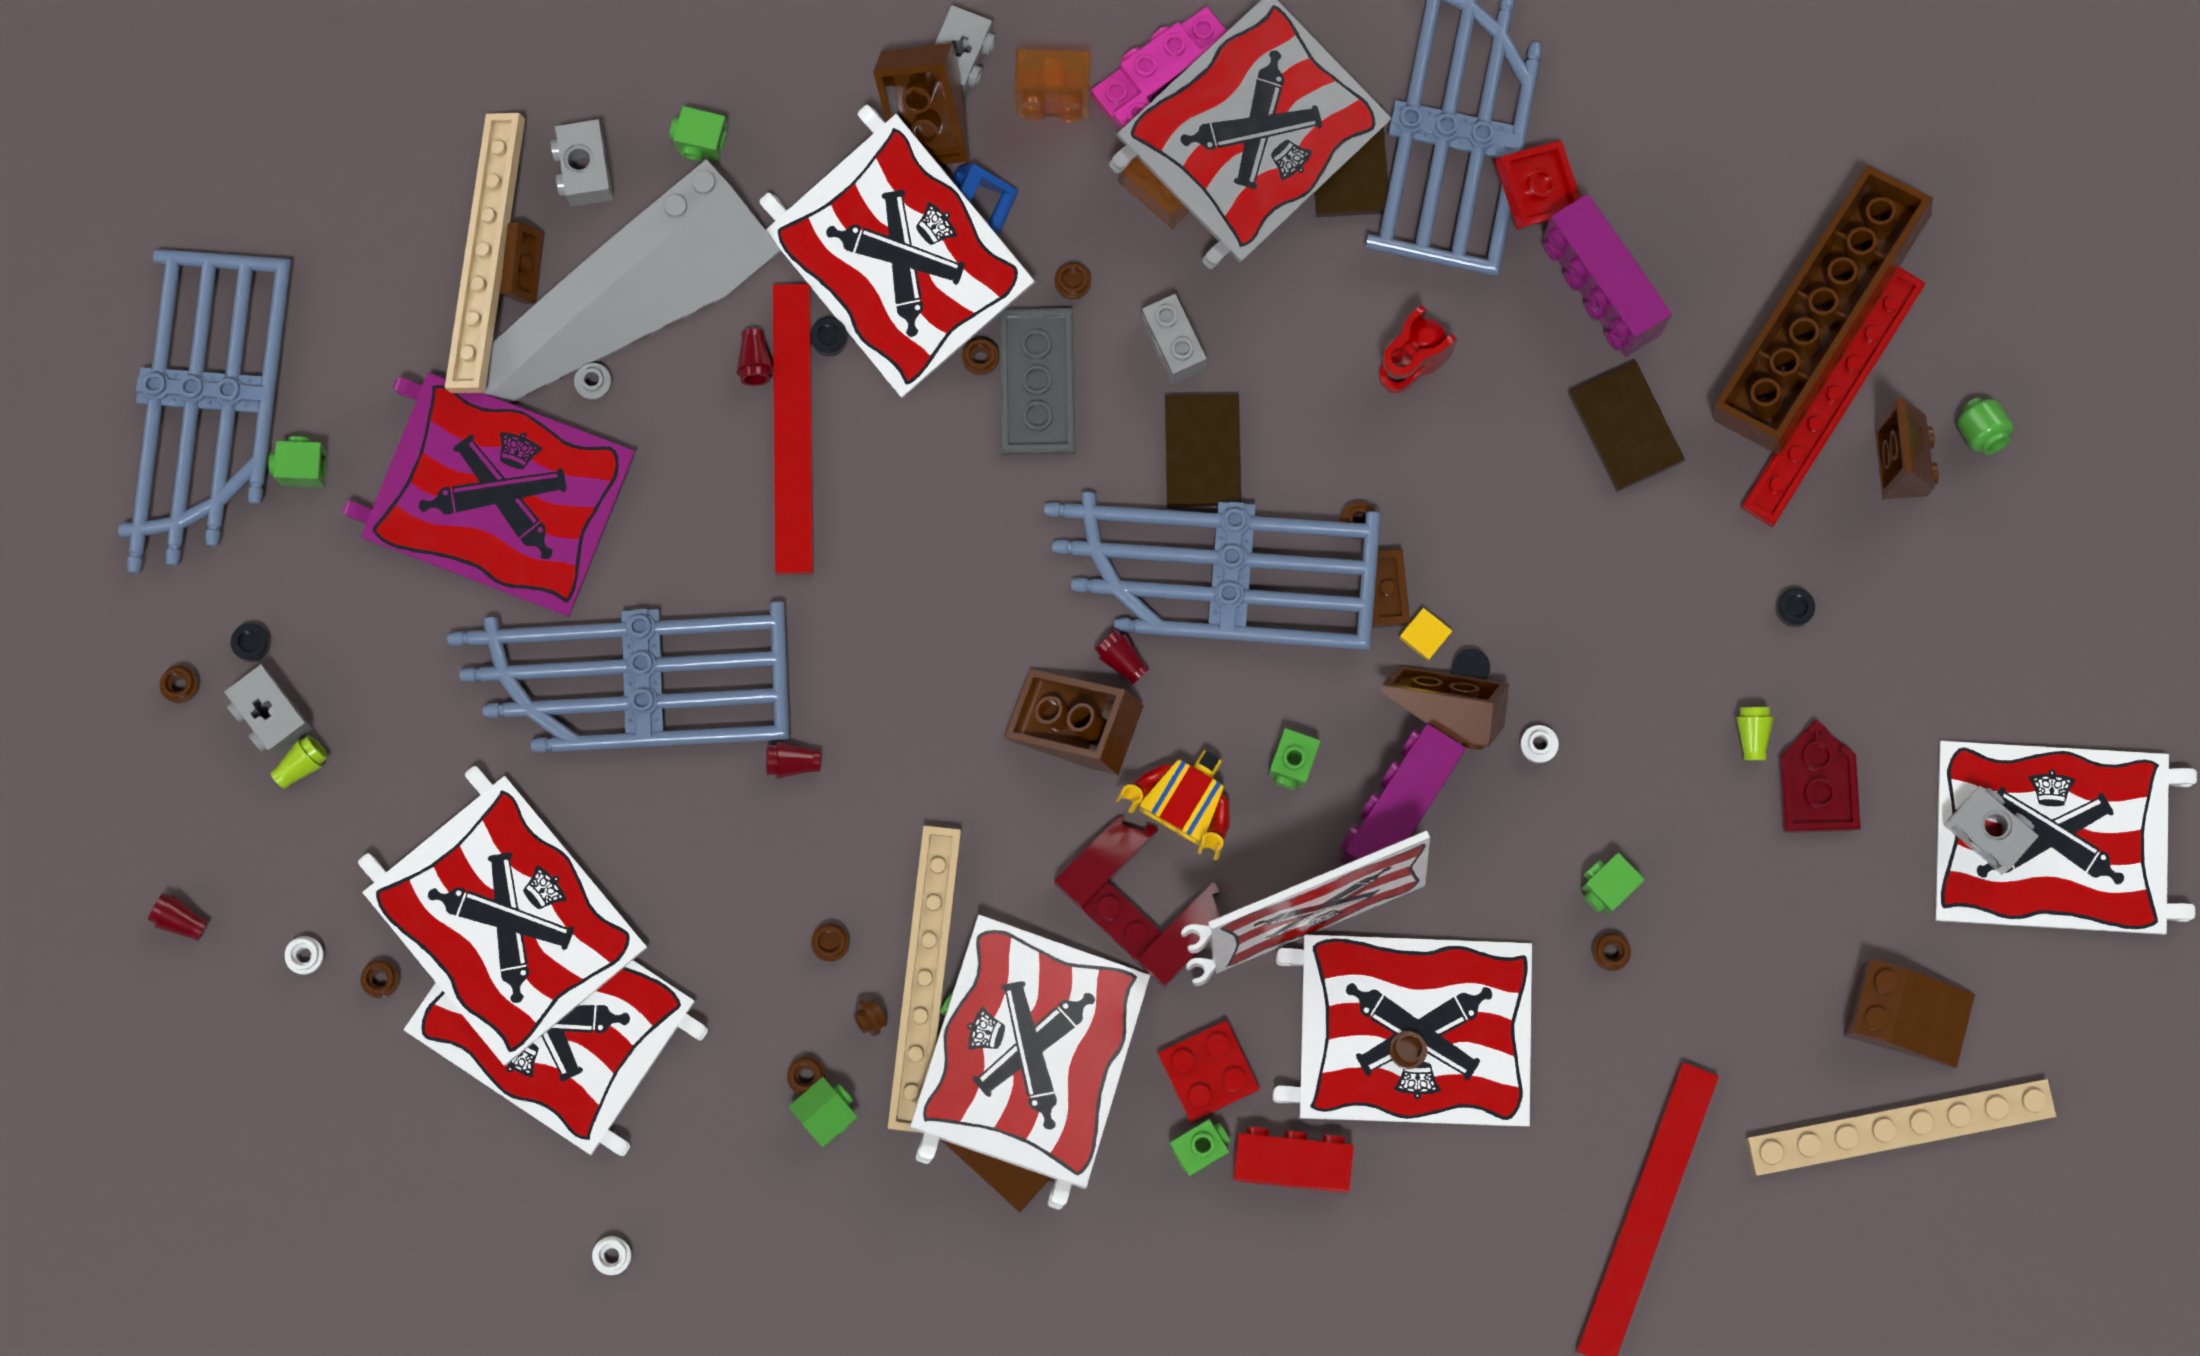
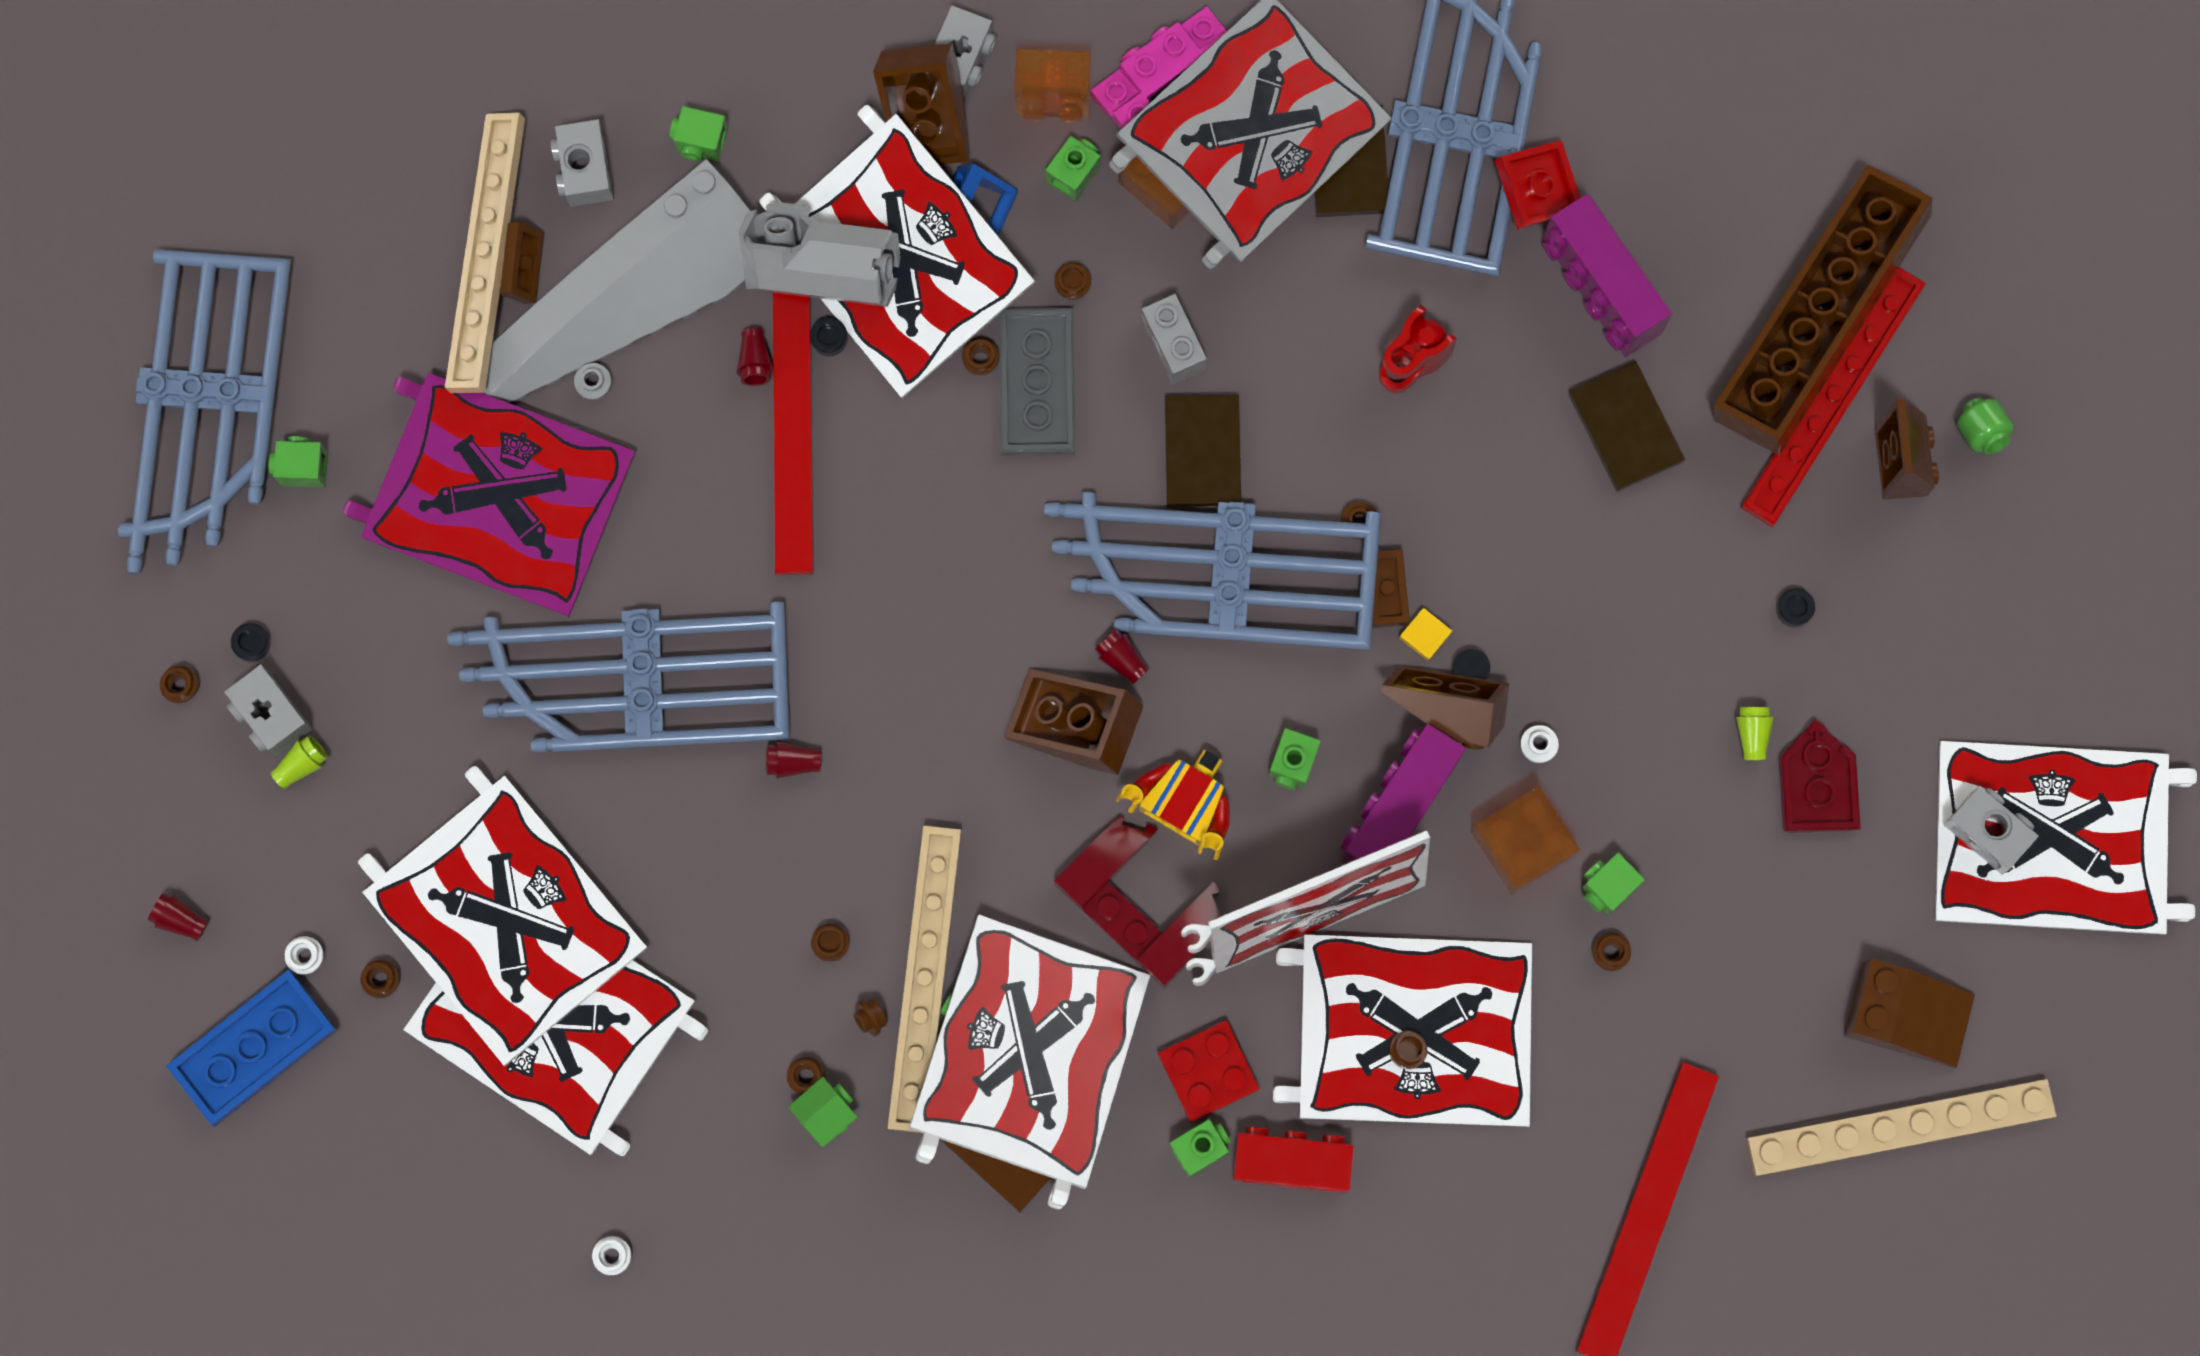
(251, 1048): none -> blue plate
(817, 259): none -> light grey brick
(1073, 167): none -> bright green brick
(1525, 840): none -> clear orange brick

